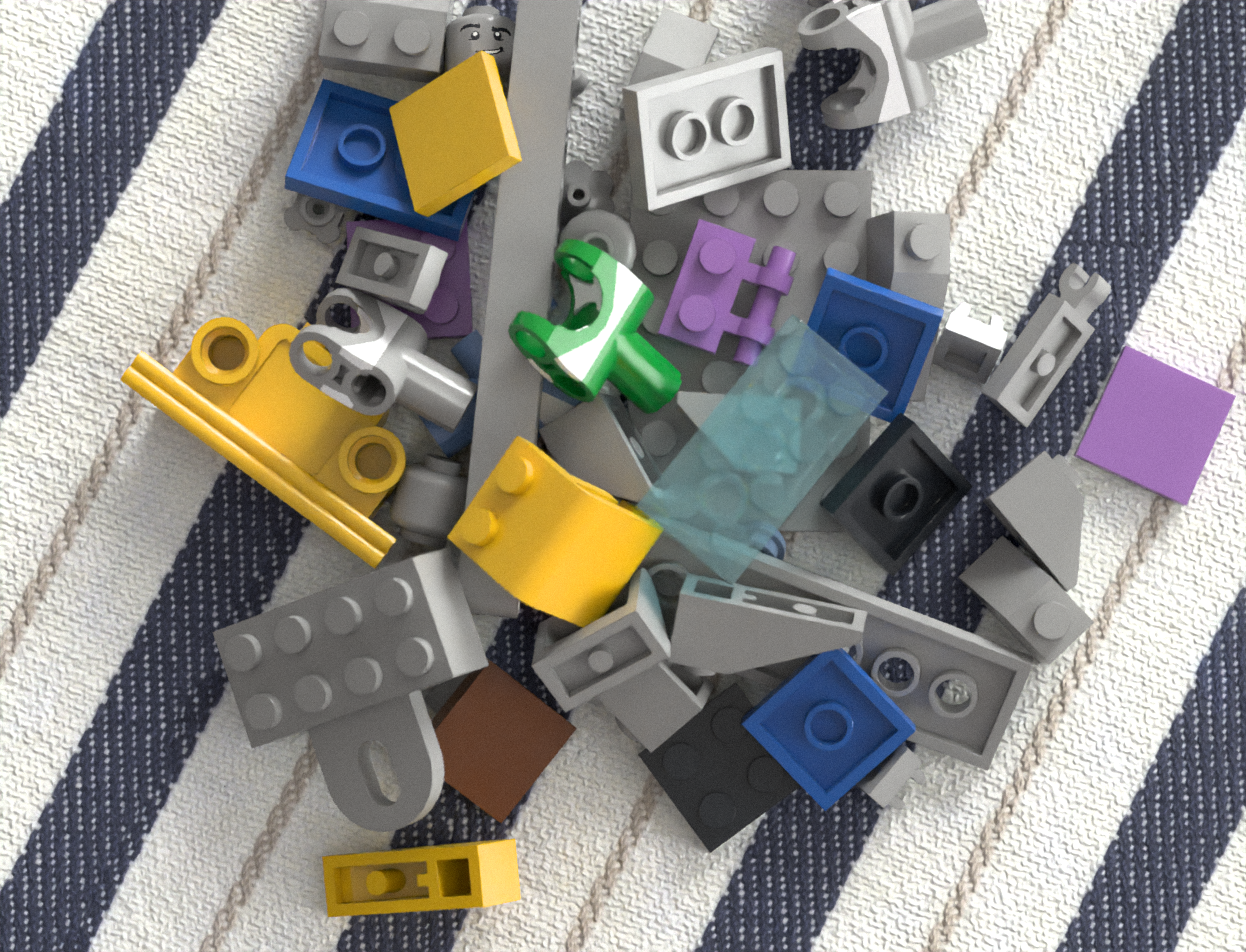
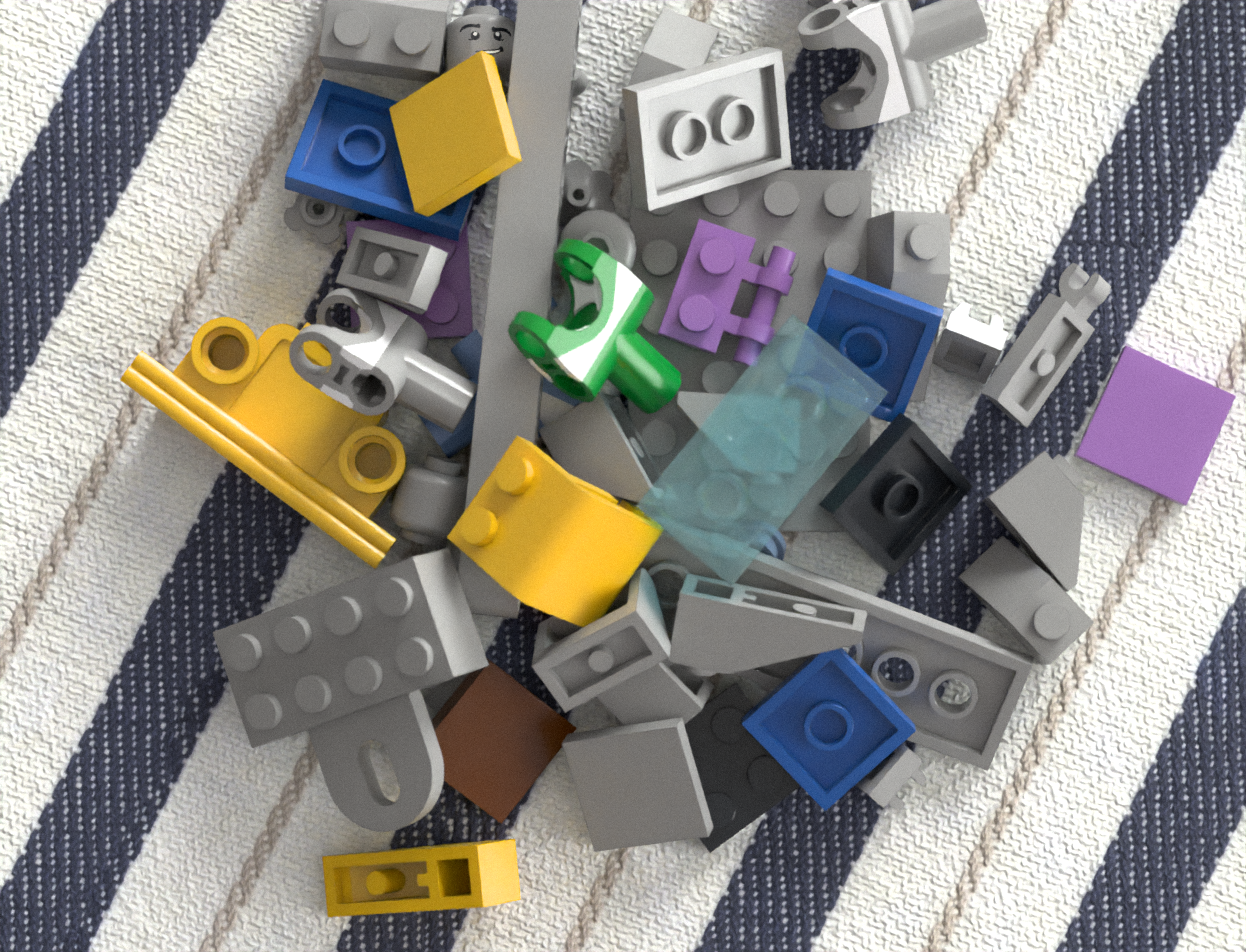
(638, 784): none -> light grey tile

